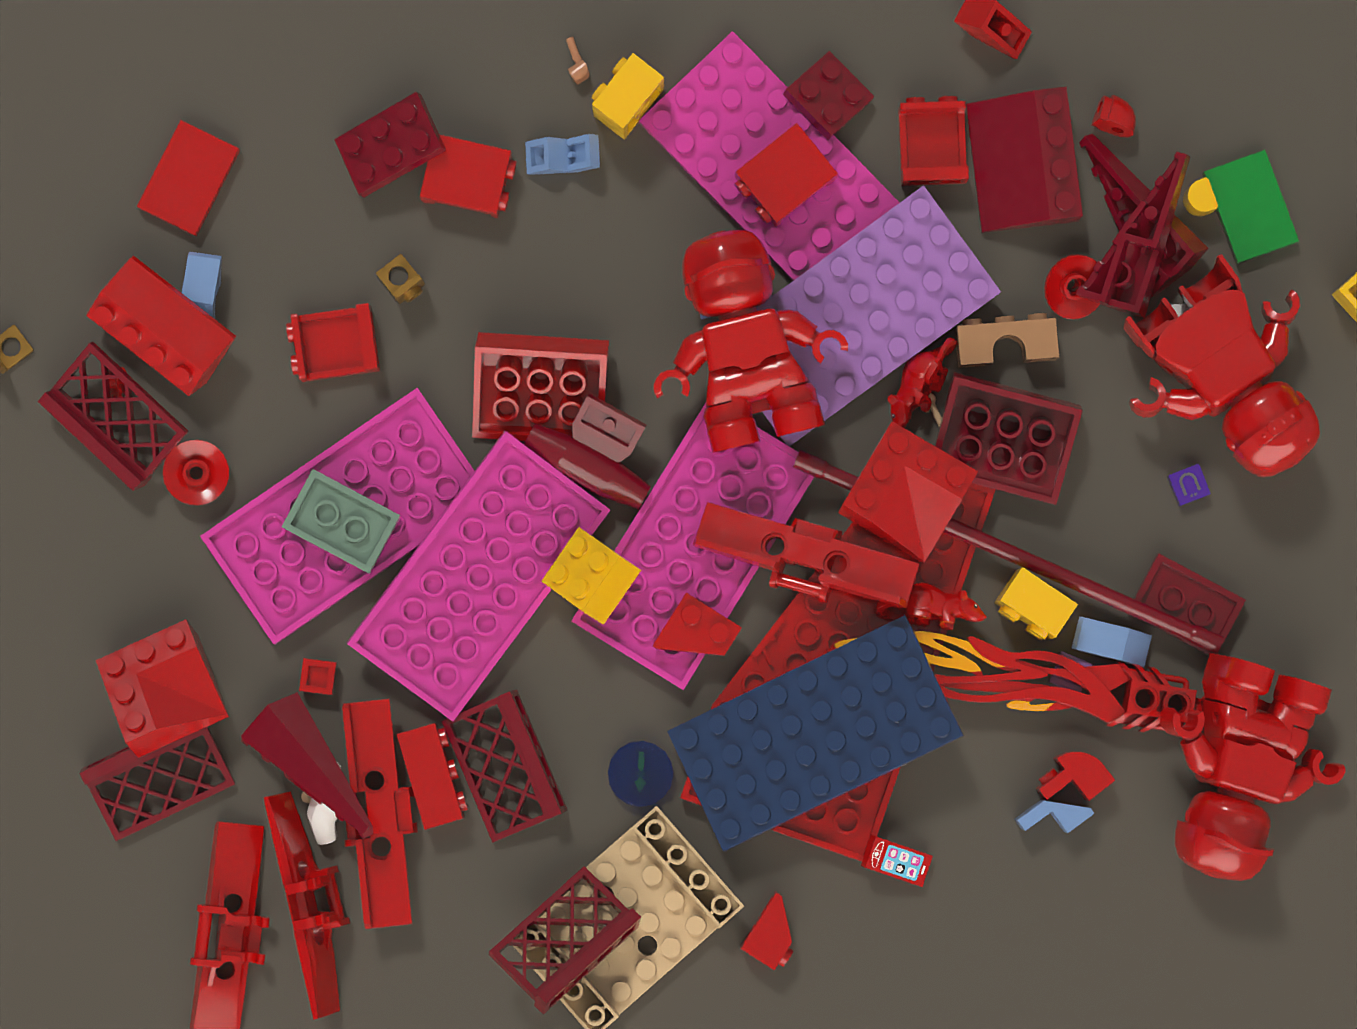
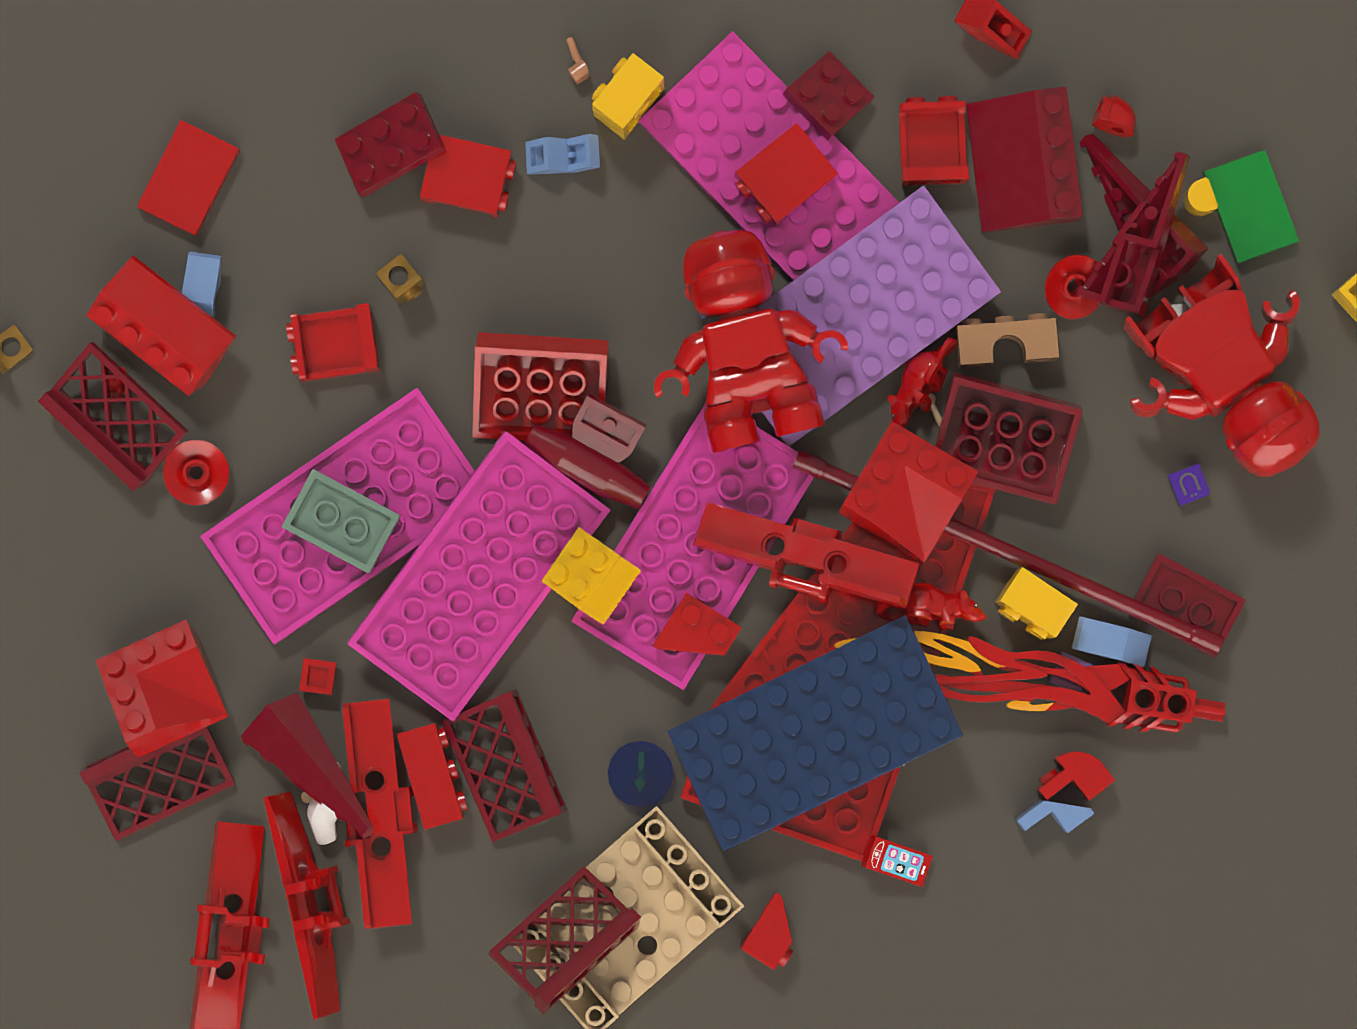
(1249, 758): red piece -> none

